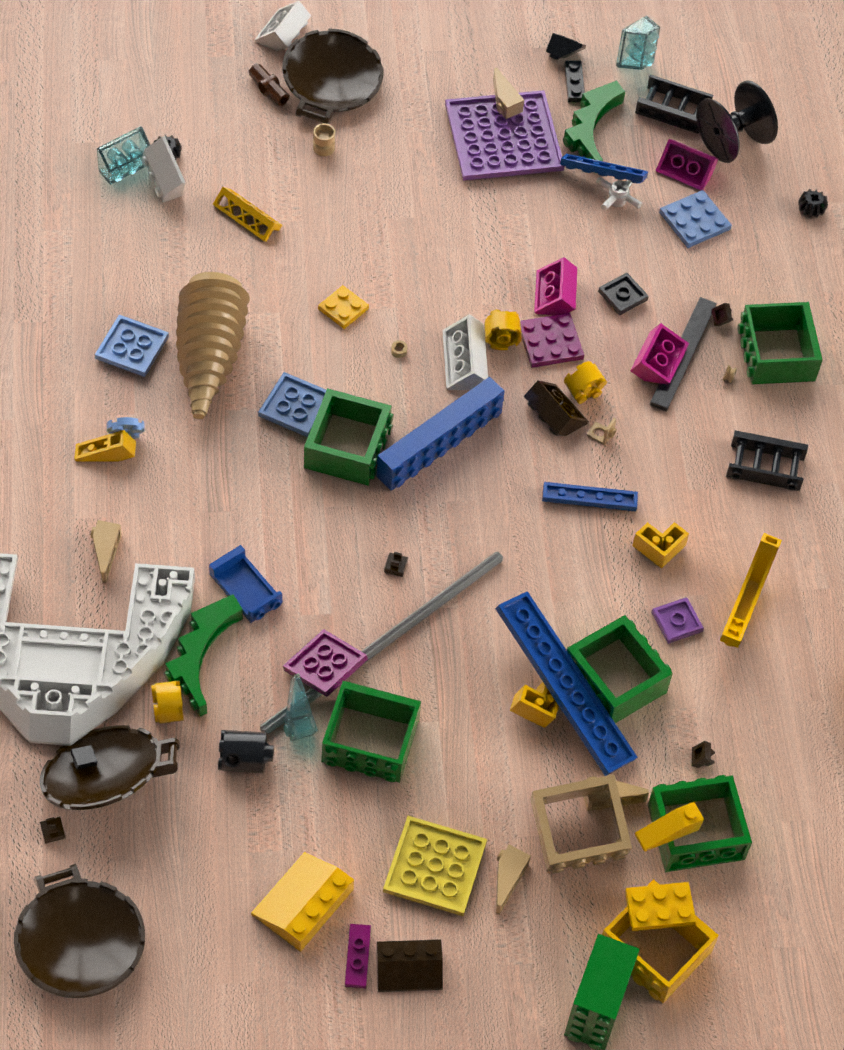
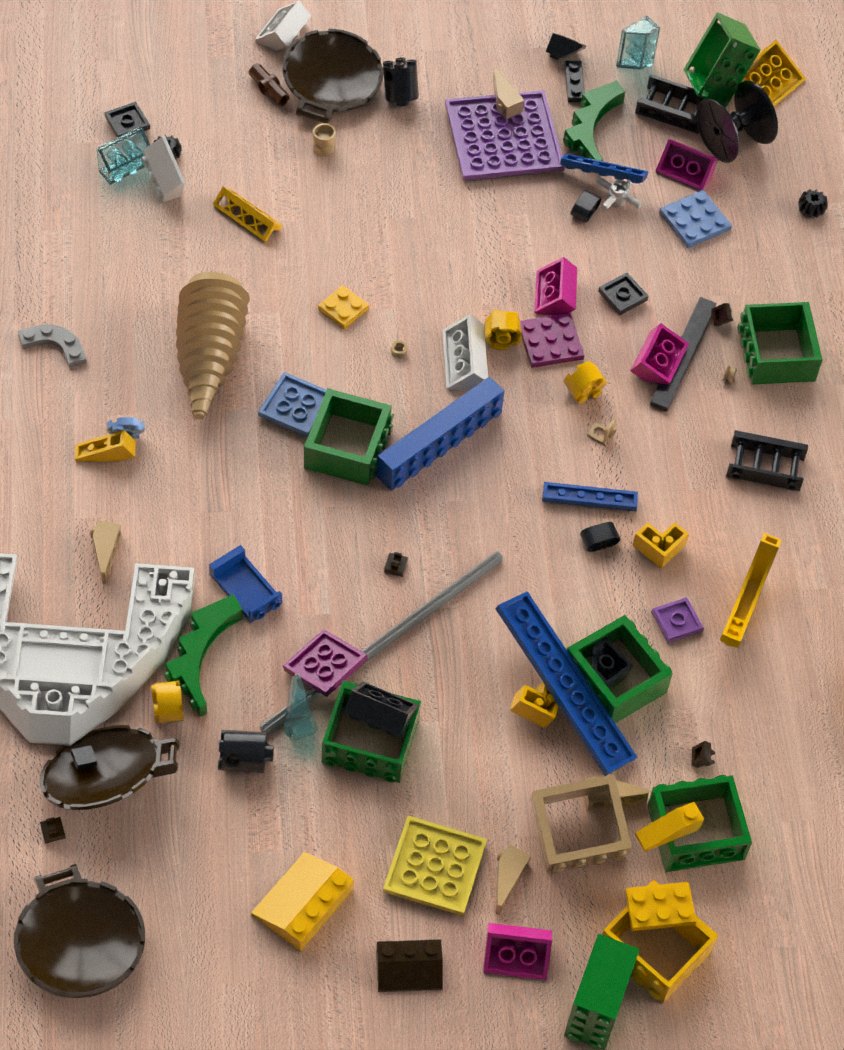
(56, 336): none -> light grey plate
(126, 119): none -> plate
(131, 345): light blue plate -> none
(357, 956): magenta plate -> none
(380, 709): none -> black slope
(400, 81): none -> black cylinder
(517, 951): none -> dark pink slope
(555, 408): dark brown slope -> none
(586, 206): none -> black beam
(600, 536): none -> black beam
(610, 663): none -> black slope
(721, 59): none -> green window
(775, 72): none -> yellow slope

